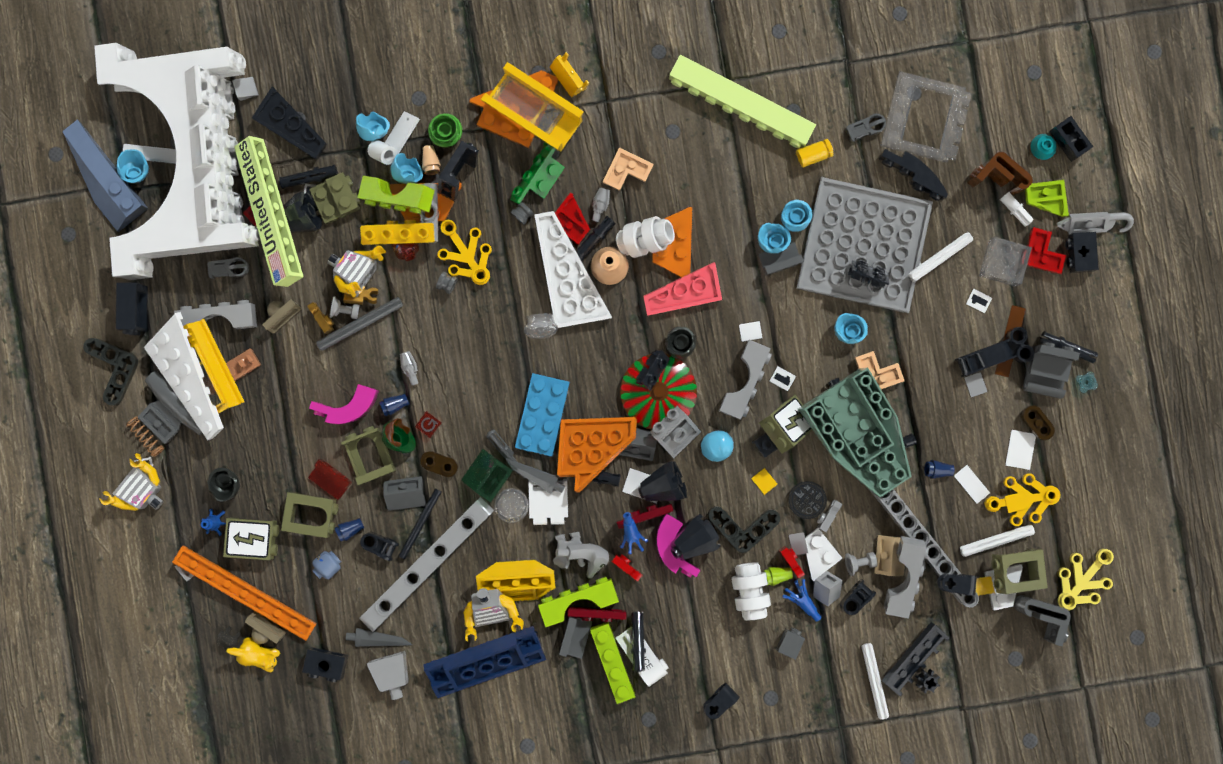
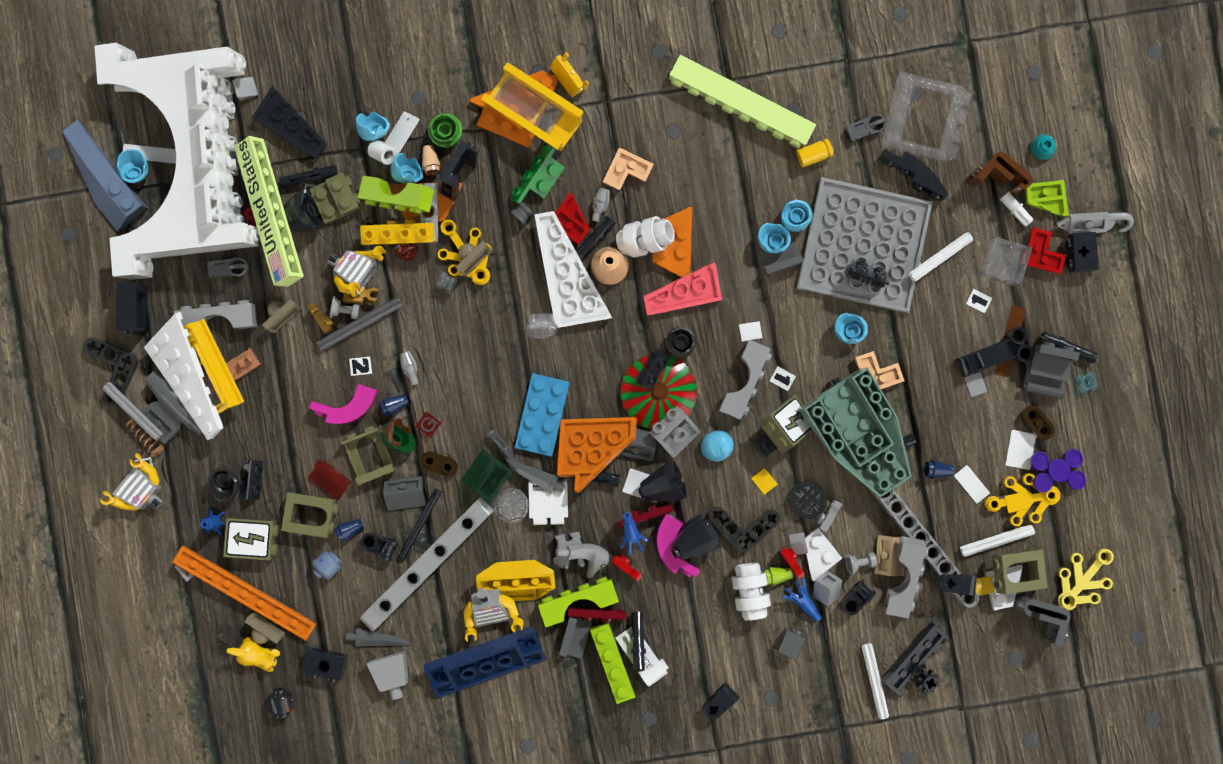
(132, 411): none -> light grey axle
(252, 488): none -> black hinge
(280, 703): none -> black head
(360, 366): none -> sticker
(471, 256): none -> dark tan tile
(1058, 470): none -> dark purple piece
(1071, 138): black brick -> none

